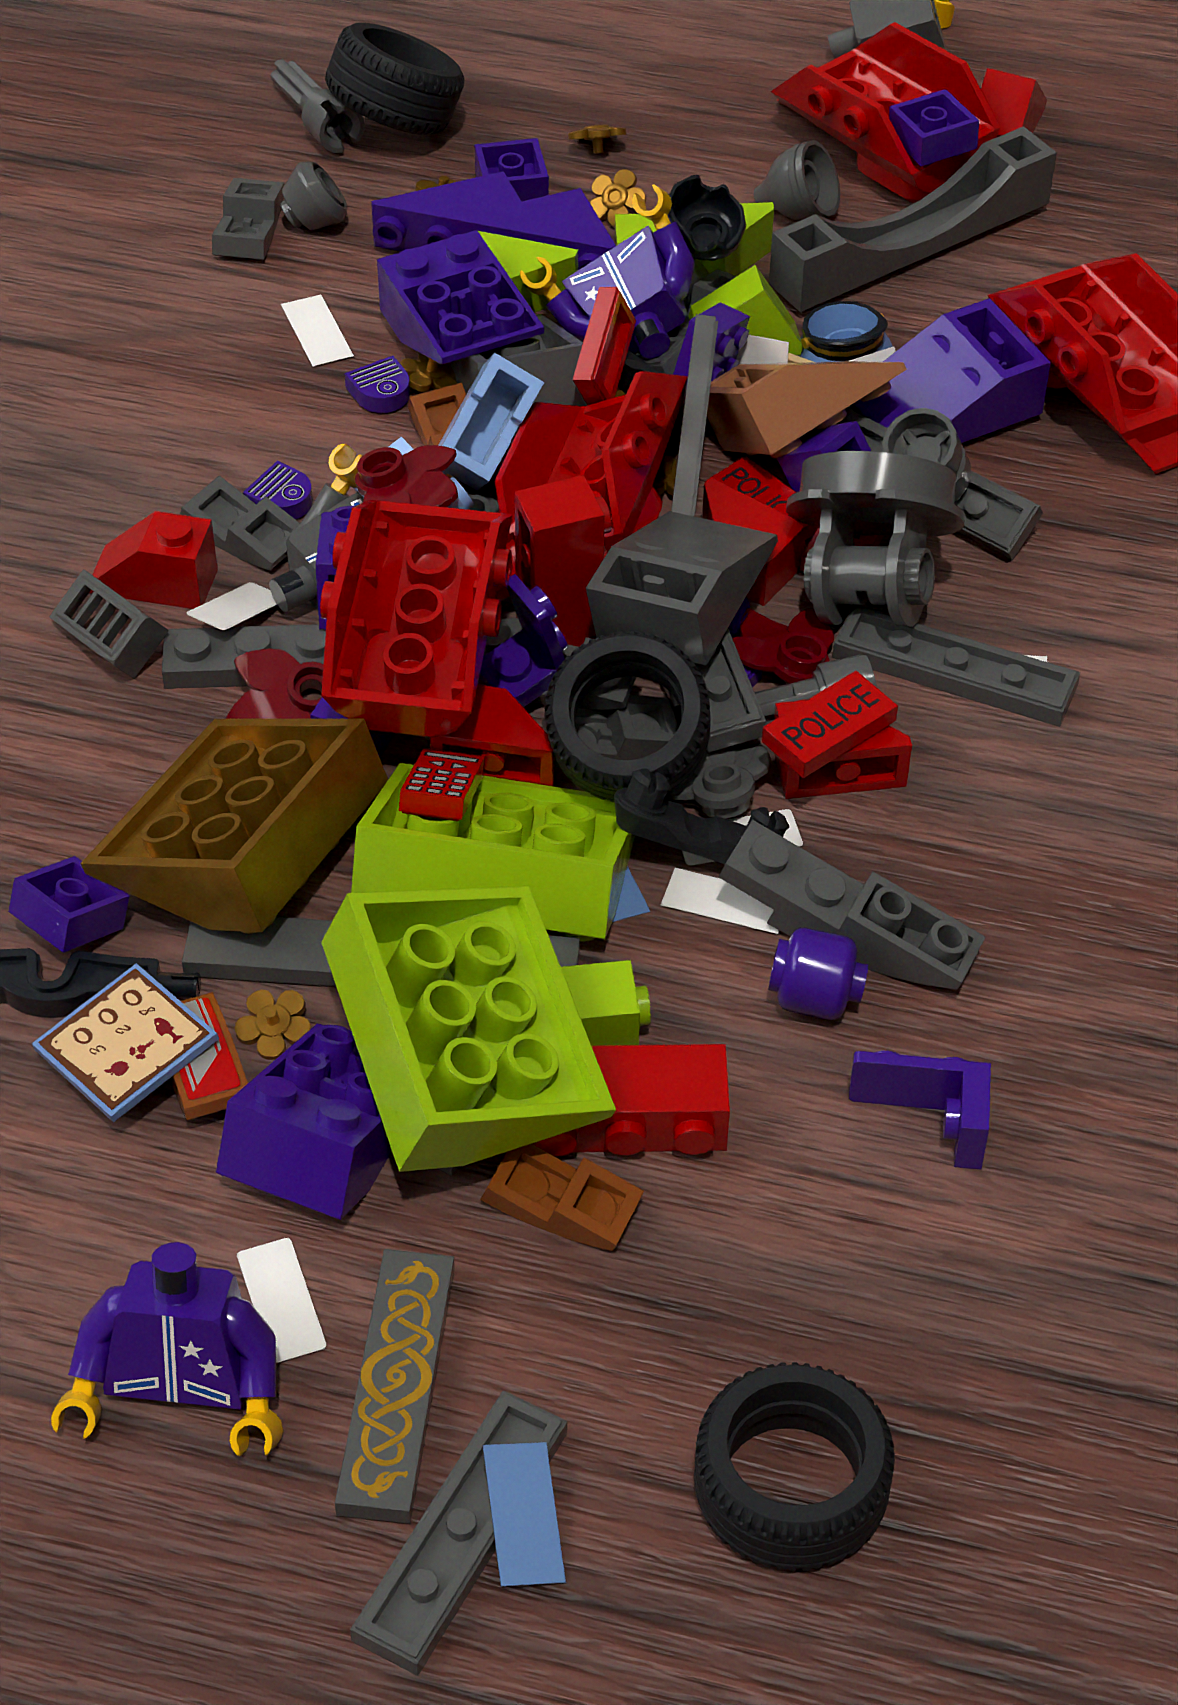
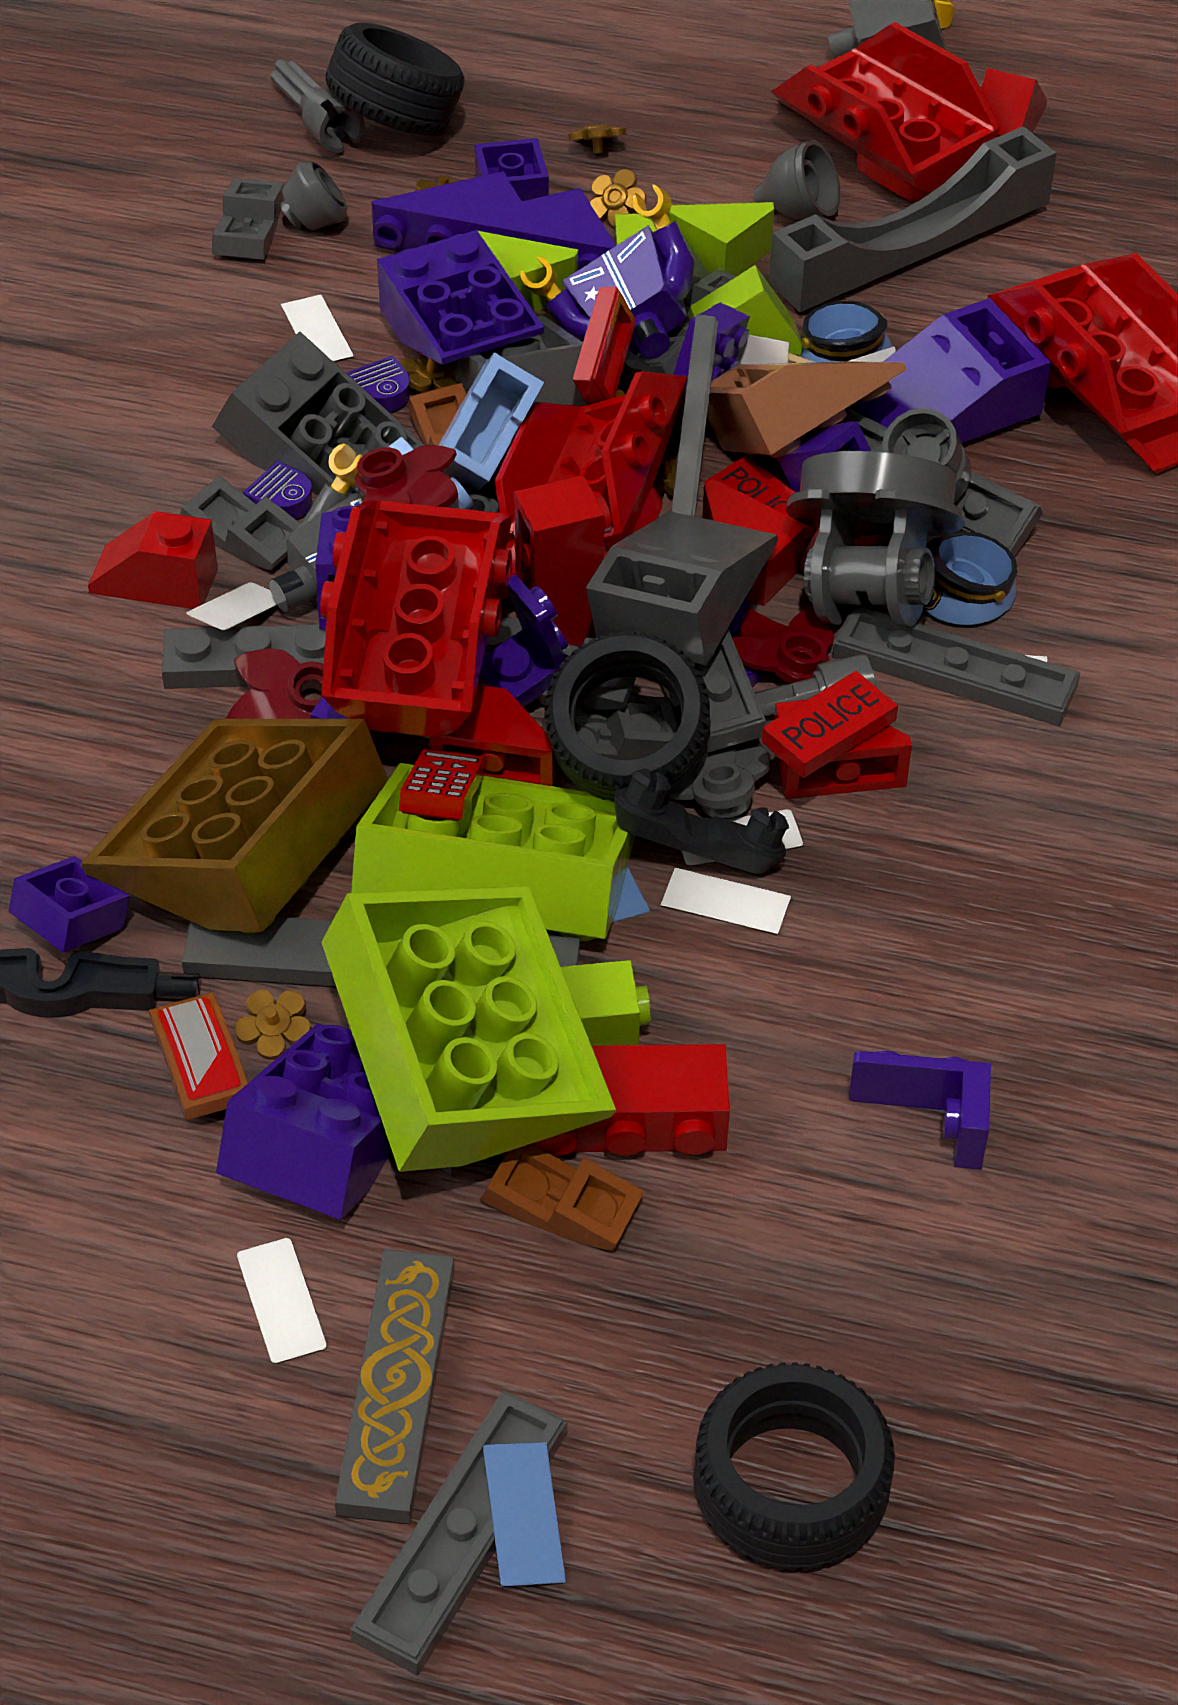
(125, 1042): piece -> none
(134, 644): dark grey slope -> none
(177, 1339): dark purple torso -> none
(302, 410): none -> dark grey slope
(707, 218): black hair -> none
(817, 973): dark purple head -> none
(888, 924): dark grey slope -> none
(934, 127): dark purple piece -> none
(971, 578): none -> medium blue piece

